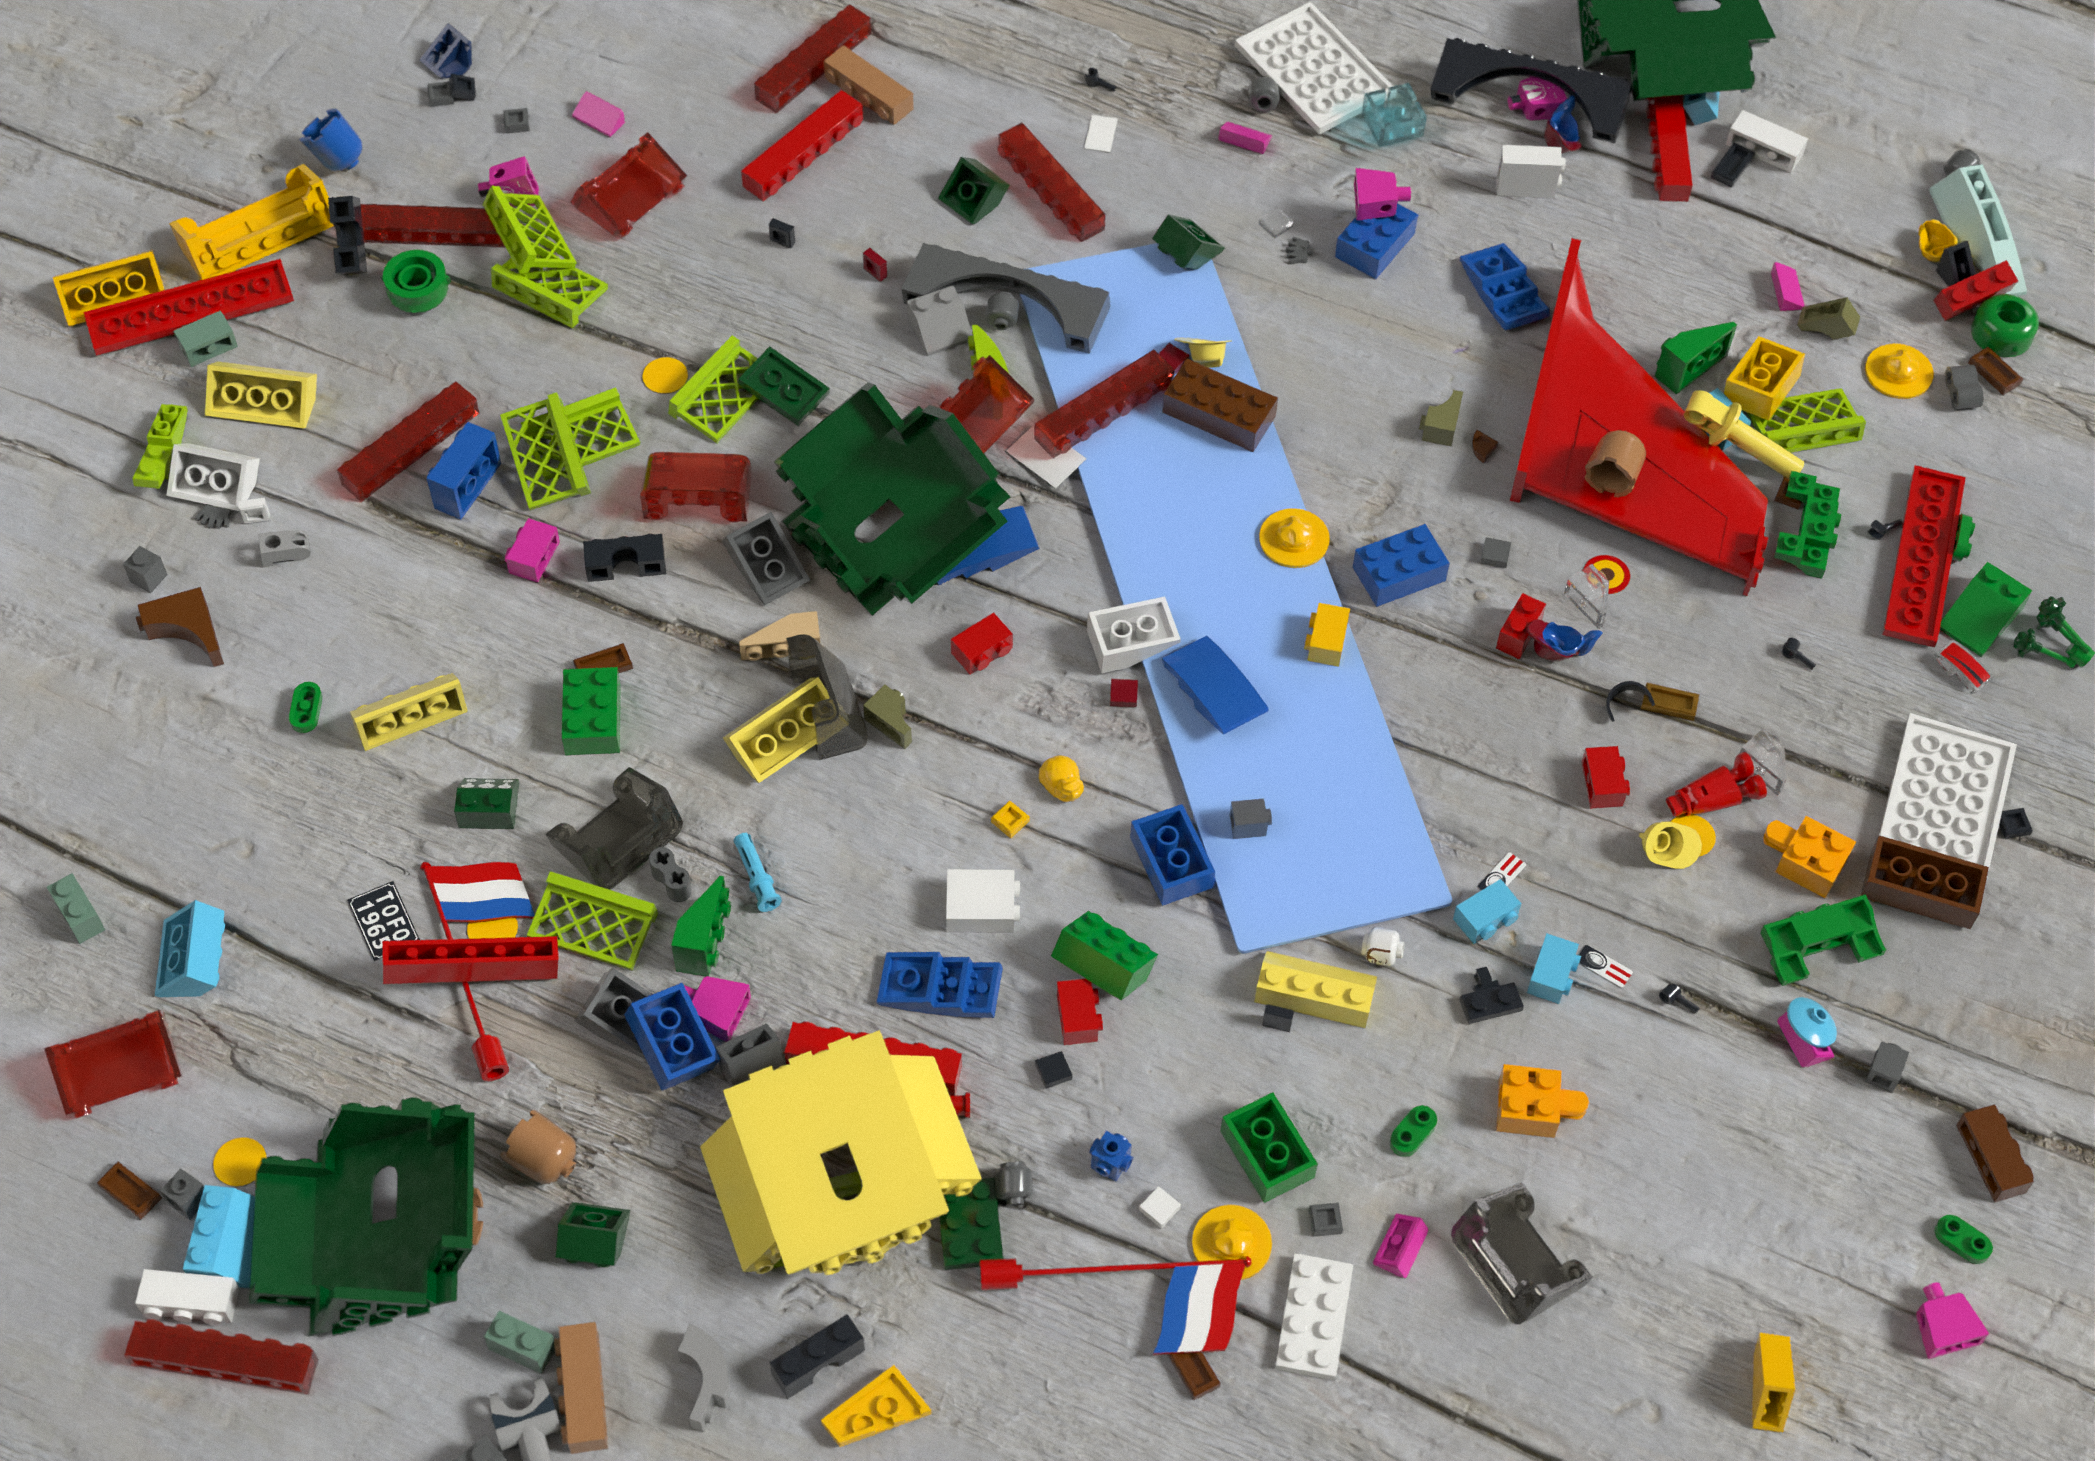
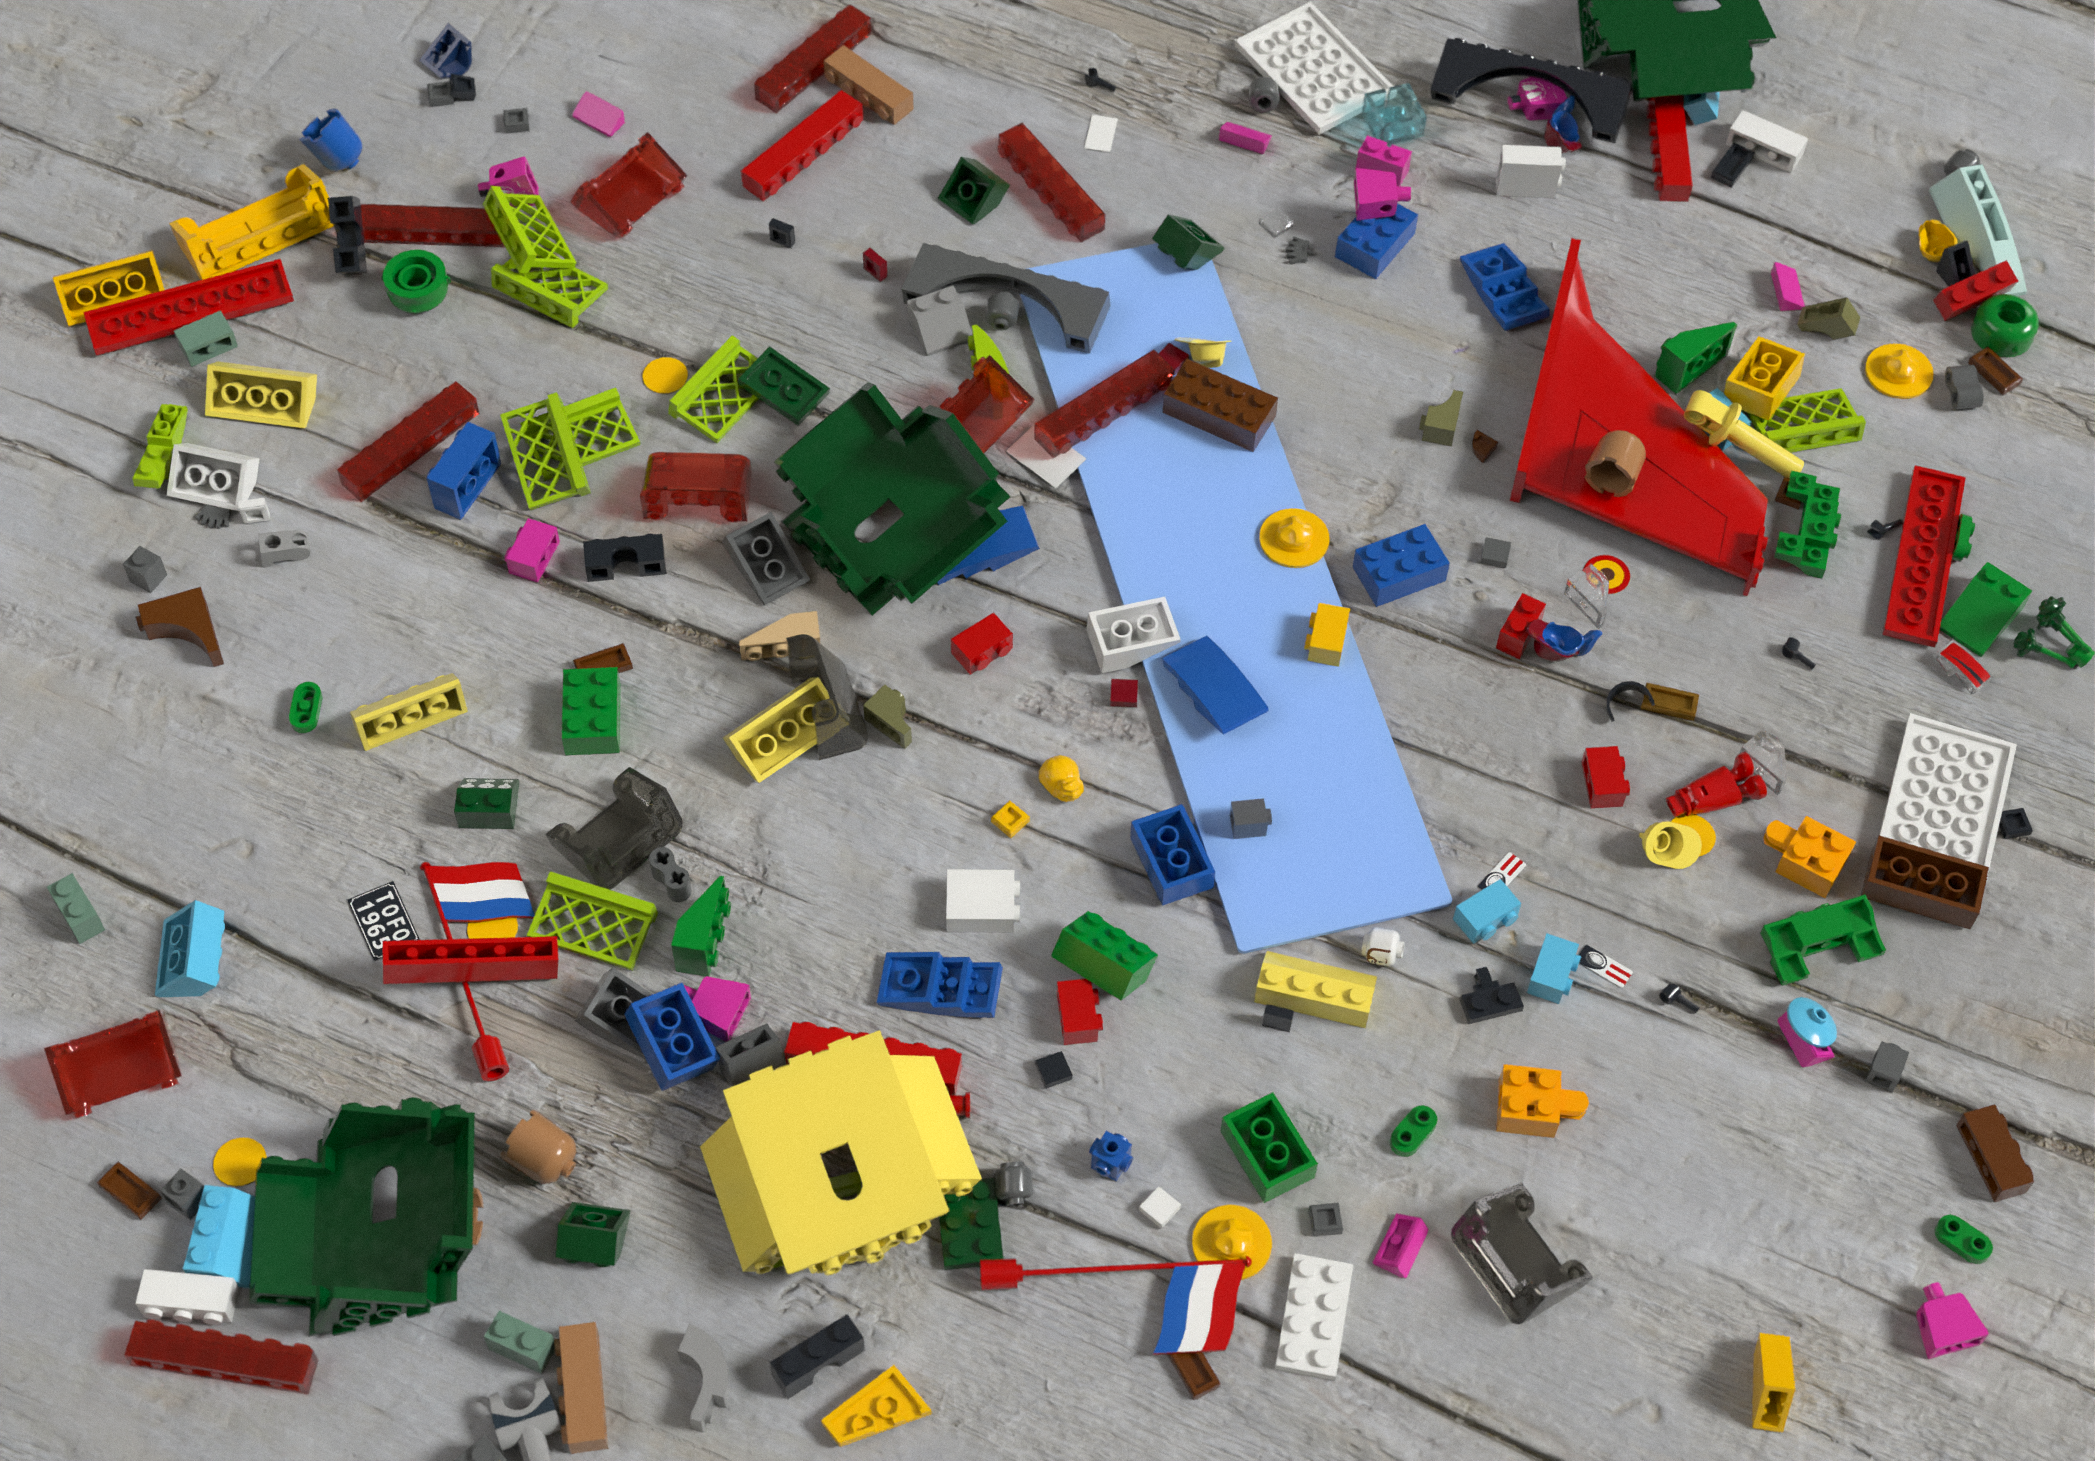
(760, 881): medium azure pin -> none
(1376, 155): none -> dark pink piece

